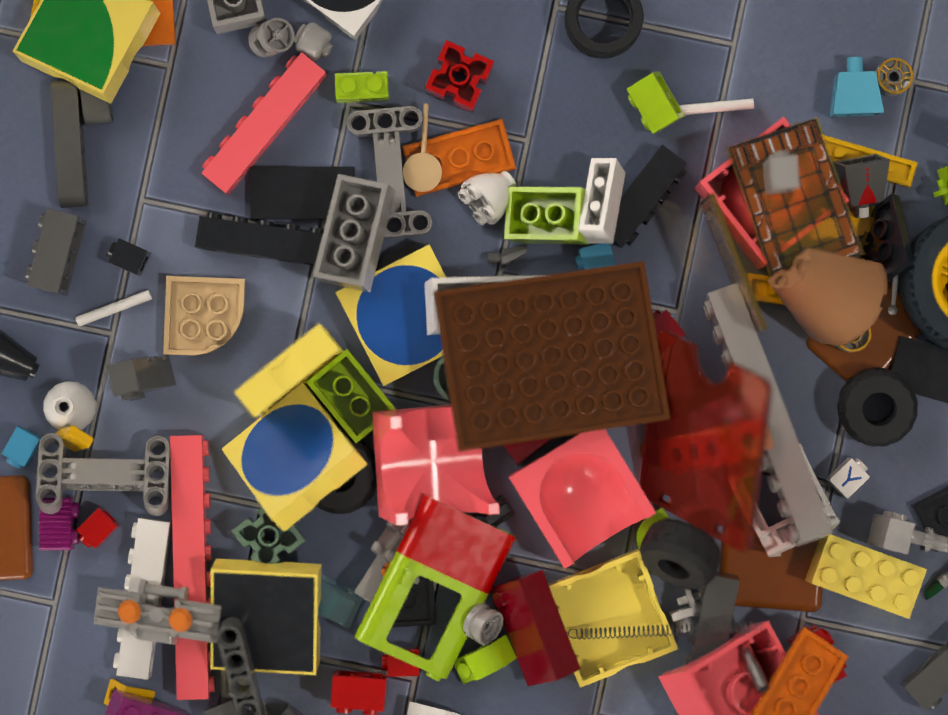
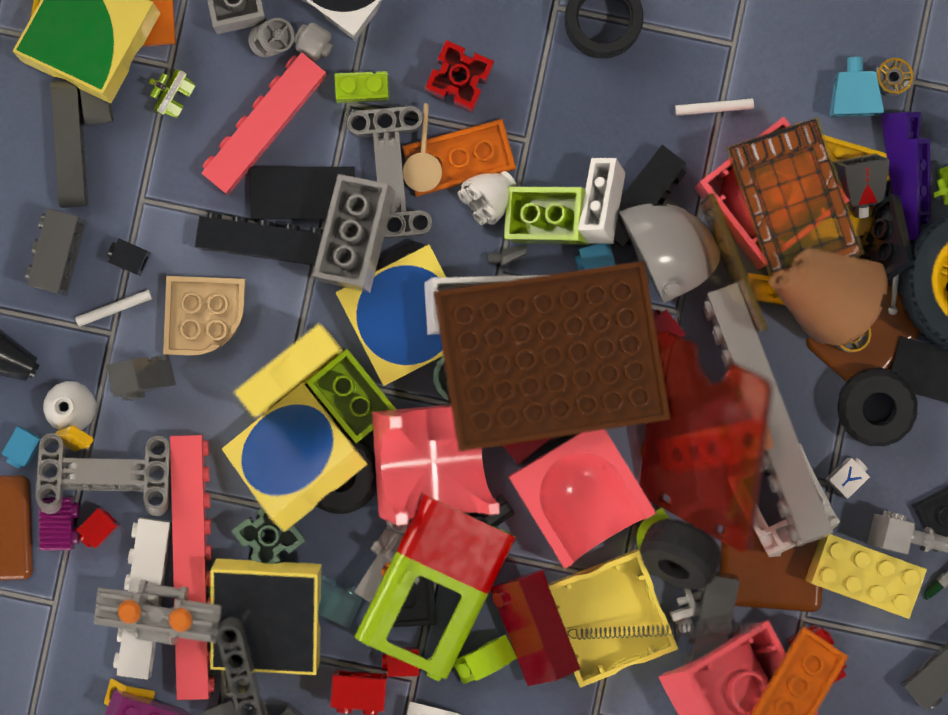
(177, 82): none -> lime hips
(483, 624): light grey wheel -> none
(655, 102): lime brick -> none
(673, 245): none -> light grey brick
(754, 671): flat silver pin -> none
(781, 173): light grey brick -> none
(909, 167): none -> dark purple wedge

